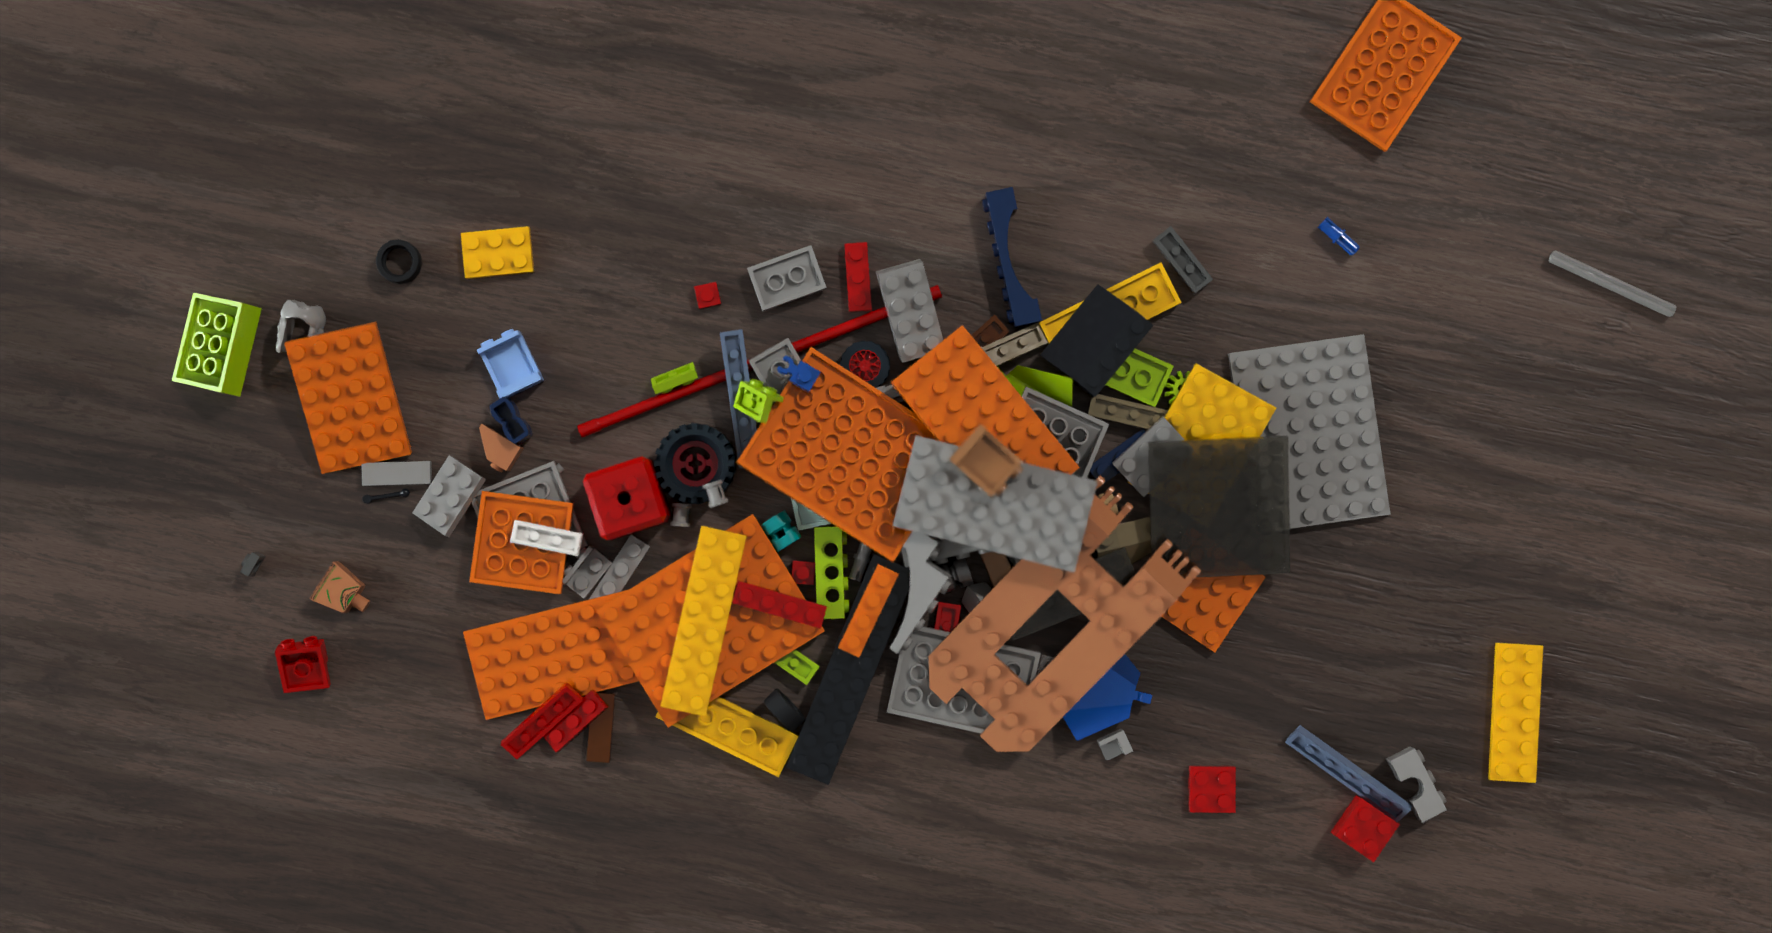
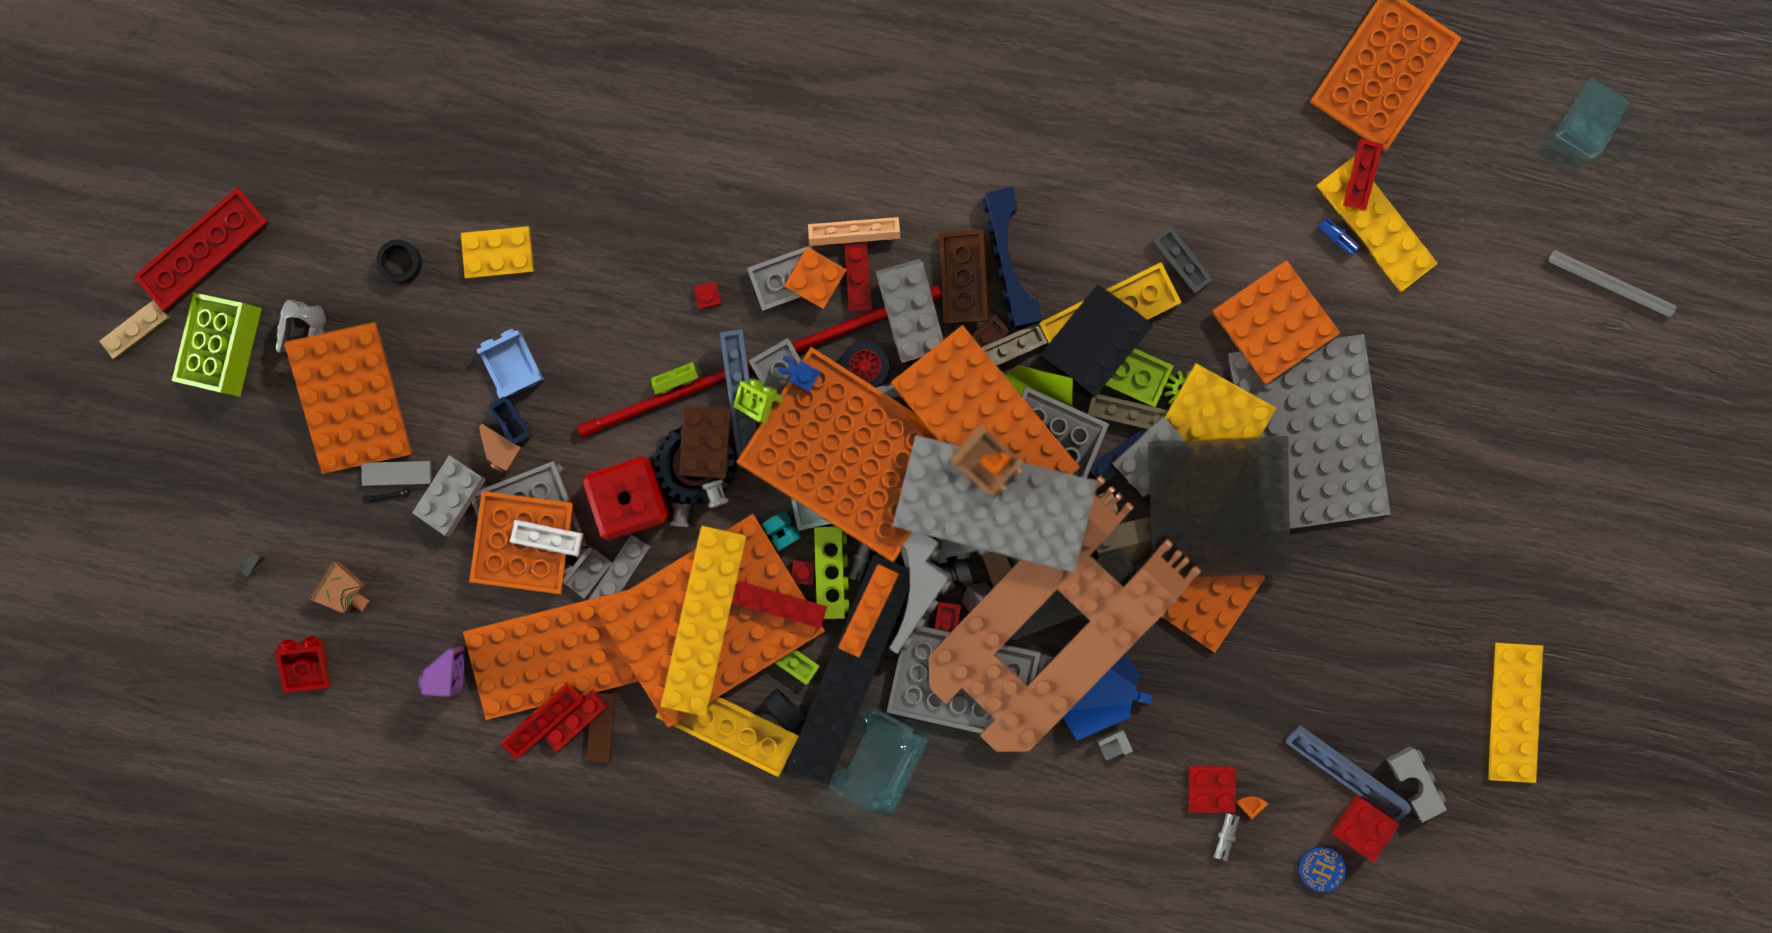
(134, 330): none -> tan plate
(201, 249): none -> red plate
(445, 674): none -> medium lavender slope
(704, 442): none -> reddish brown plate
(815, 278): none -> orange plate
(854, 231): none -> light nougat plate
(881, 762): none -> clear light blue windscreen
(964, 277): none -> reddish brown plate
(995, 463): none -> orange tile
(1226, 836): none -> light grey pin
(1251, 805): none -> orange tile
(1275, 322): none -> orange plate
(1322, 869): none -> blue tile
(1362, 174): none -> red plate
(1380, 230): none -> yellow plate
(1592, 118): none -> clear light blue slope

